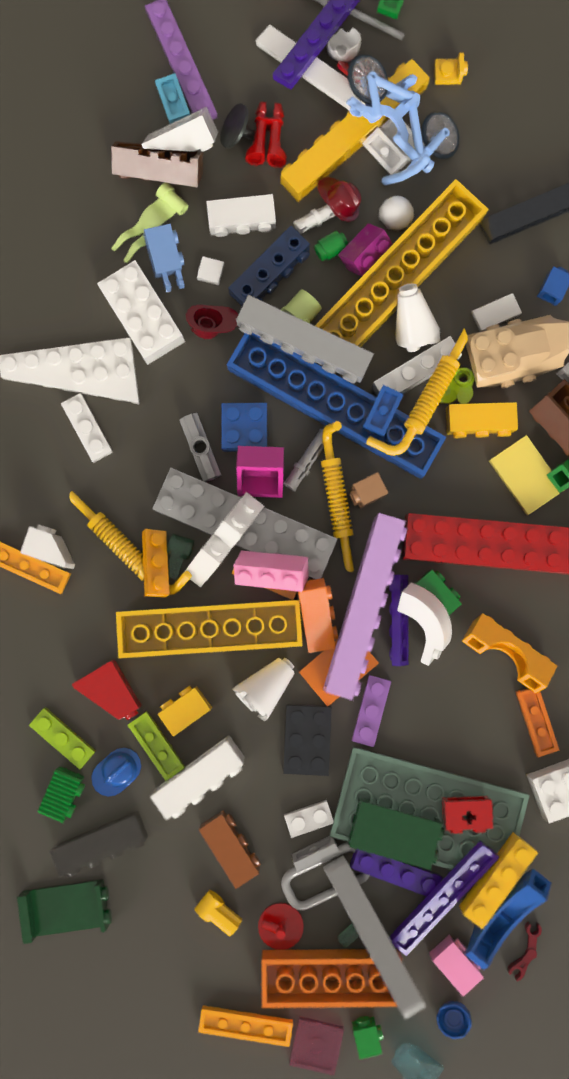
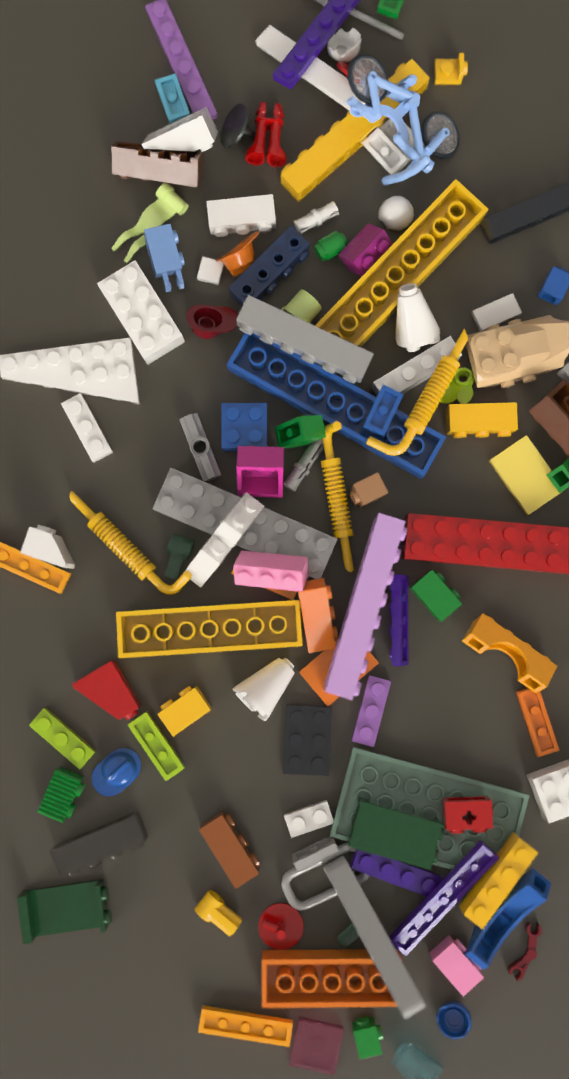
(155, 563): light orange plate -> none
(198, 777): white brick -> none
(241, 256): none -> orange piece
(300, 431): none -> green brick
(341, 197): dark red piece -> none
(431, 615): white arch -> none

